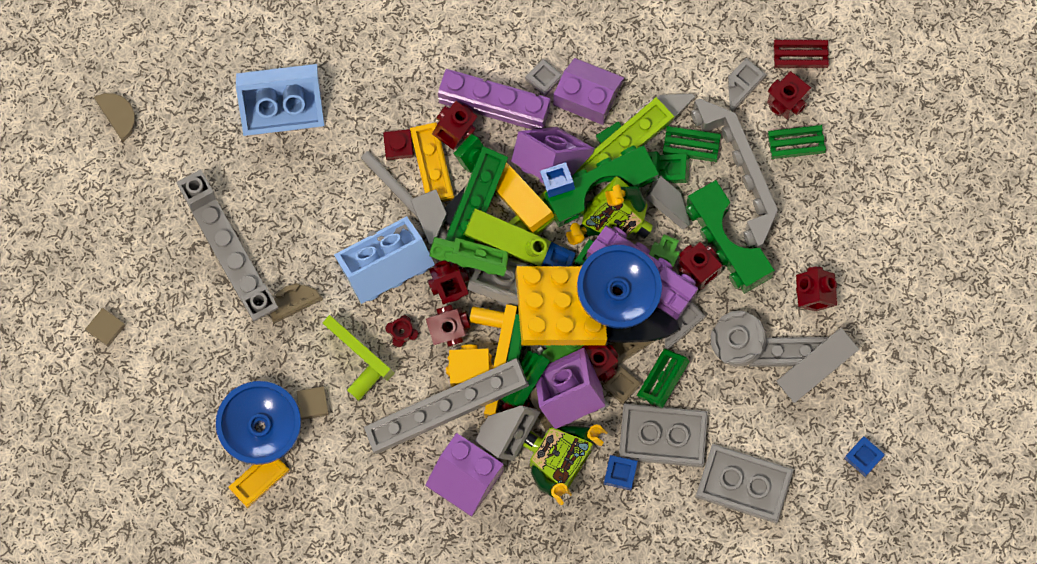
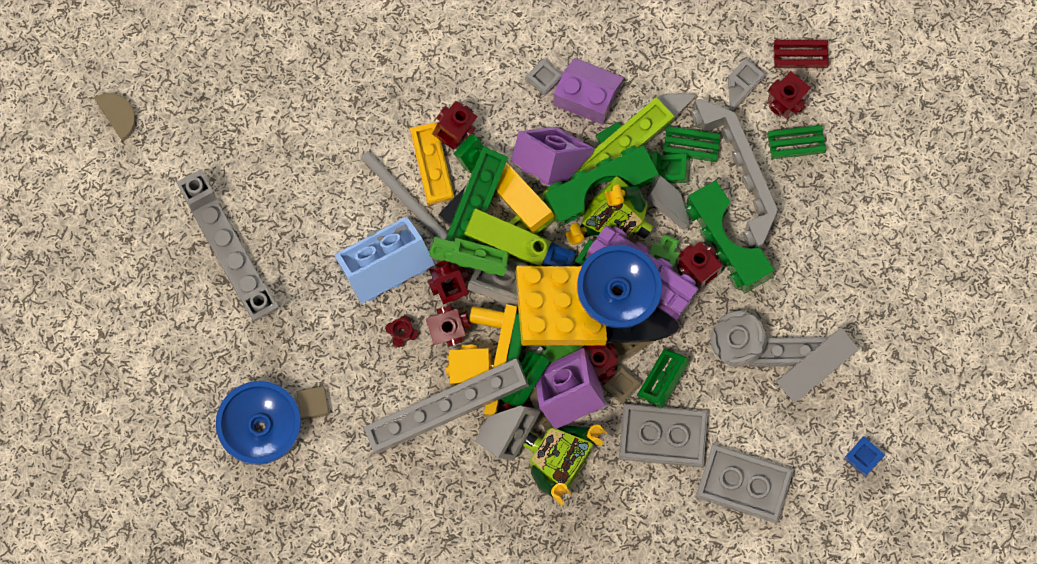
(105, 327): dark tan tile -> none
(257, 481): yellow tile -> none
(279, 99): light blue slope -> none
(294, 299): dark tan tile -> none
(375, 368): lime piece -> none
(398, 144): dark red plate -> none
(430, 214): light grey tile -> none
(464, 474): medium lavender slope -> none
(494, 100): medium lavender brick -> none
(557, 179): plate -> none
(620, 472): blue plate -> none
(688, 320): light grey tile -> none
(816, 289): dark red brick -> none

